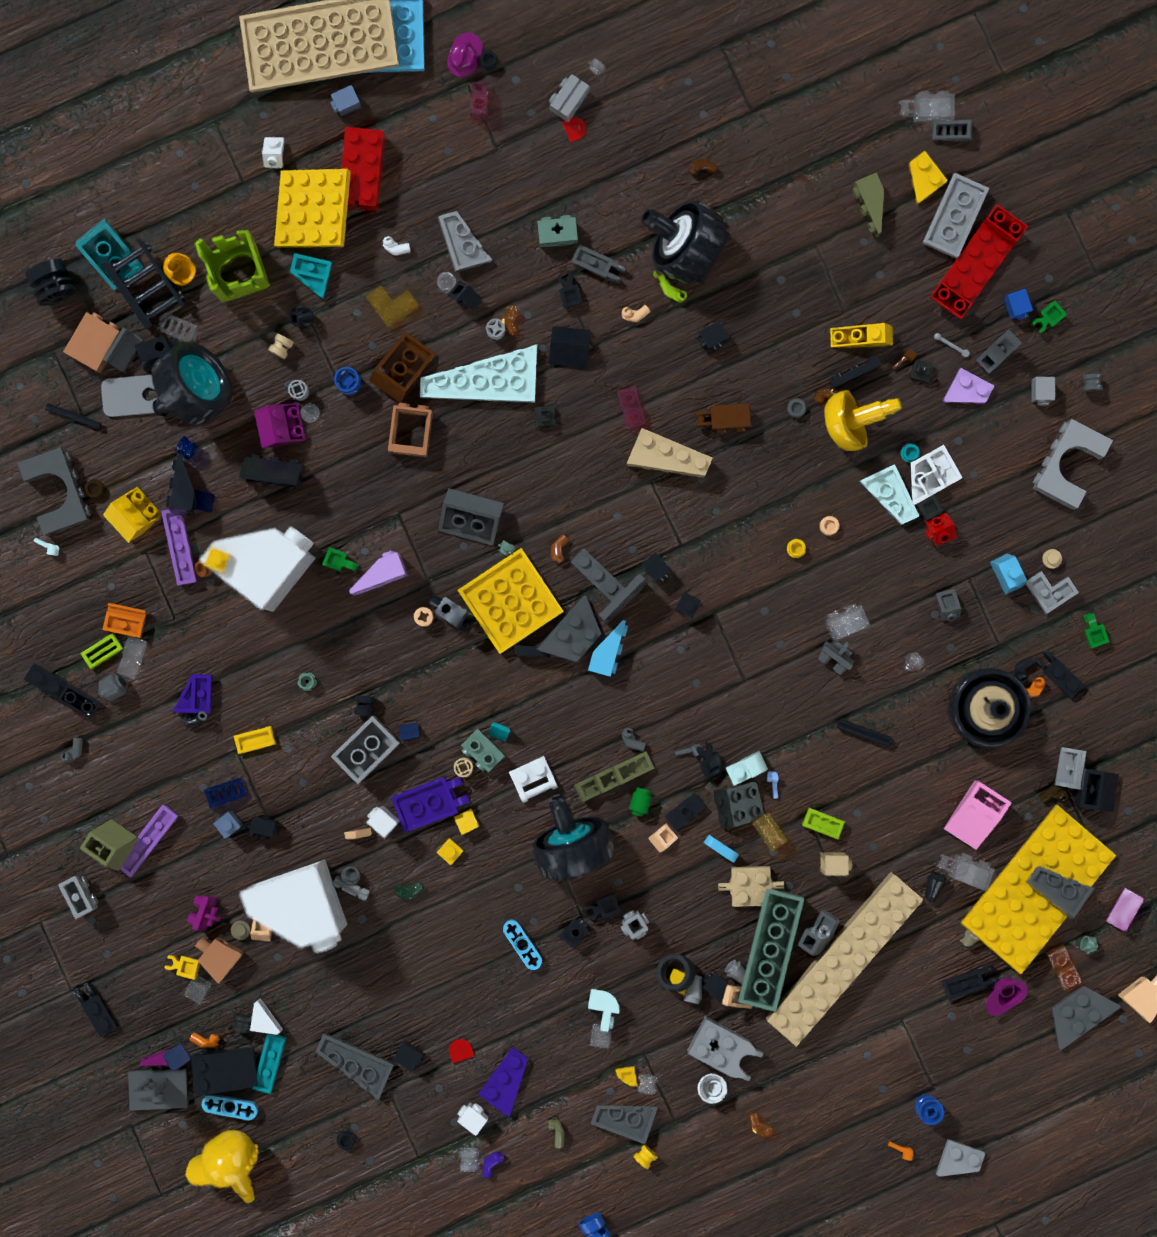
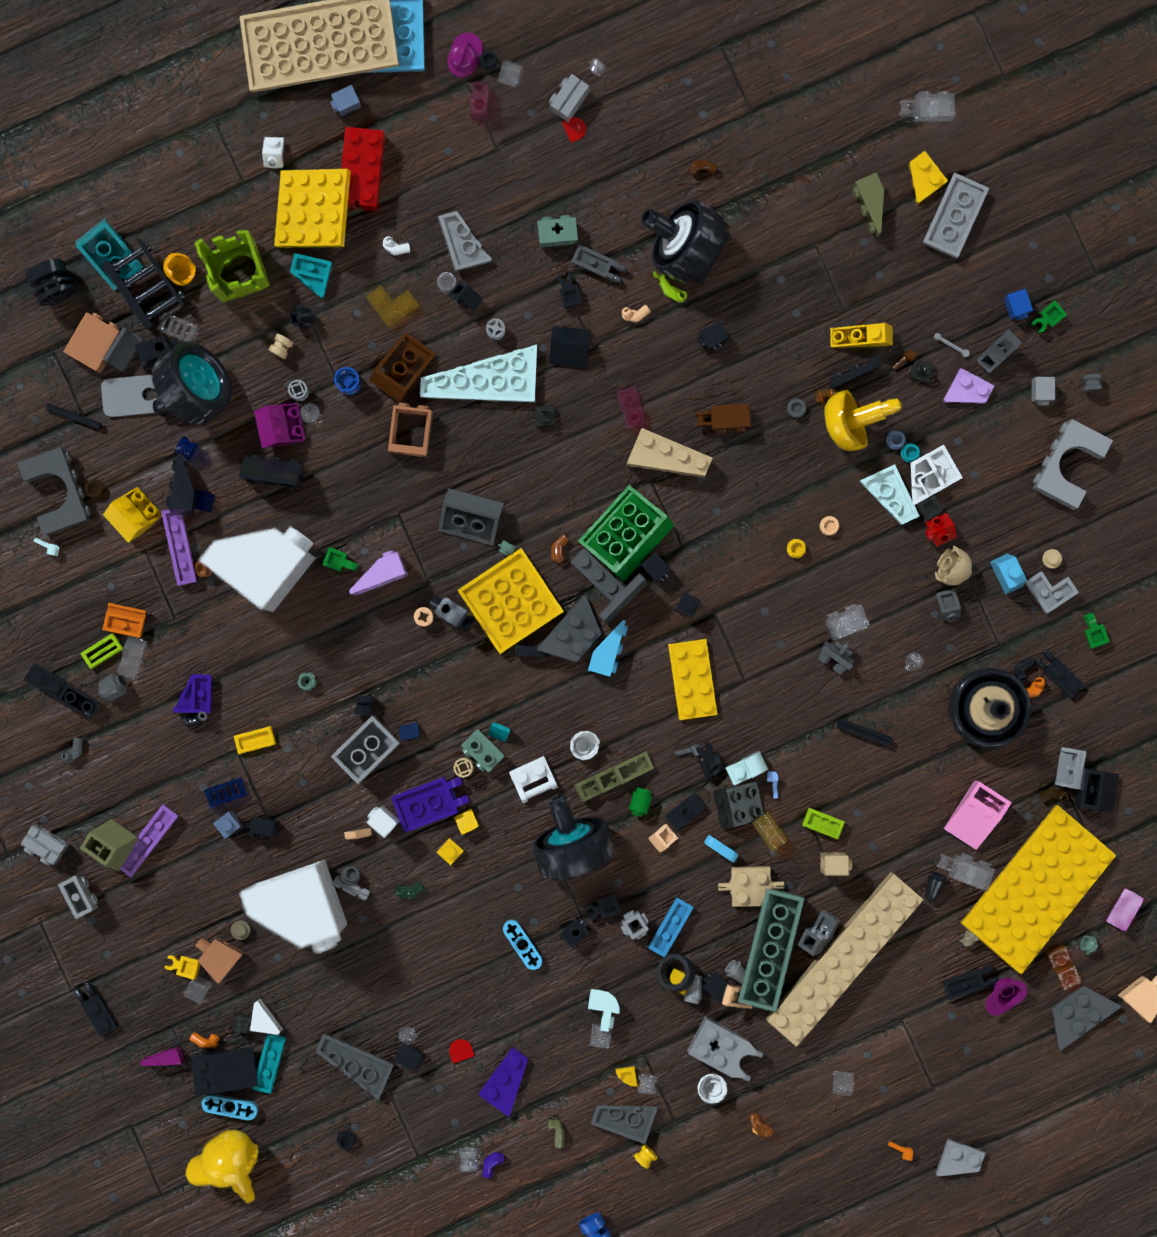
(44, 844): none -> light grey brick
(158, 1089): dark grey piece -> none
(176, 1057): dark blue slope -> none
(206, 913): magenta hips -> none
(217, 559): yellow plate -> none
(260, 931): light nougat slope -> none
(407, 1035): none -> clear plate
(472, 1117): white brick -> none
(508, 319): clear orange arm -> none
(510, 73): none -> clear slope
(584, 745): none -> white hair
(626, 533): none -> green slope
(630, 740): dark grey arm -> none
(670, 927): none -> dark azure plate
(692, 679): none -> yellow plate
(842, 1083): none -> clear slope
(895, 439): none -> sand blue plate
(929, 1109): blue wheel -> none
(952, 123): dark grey slope -> none
(954, 566): none -> tan cylinder
(978, 261): red slope -> none
(1060, 891): dark grey wing -> none

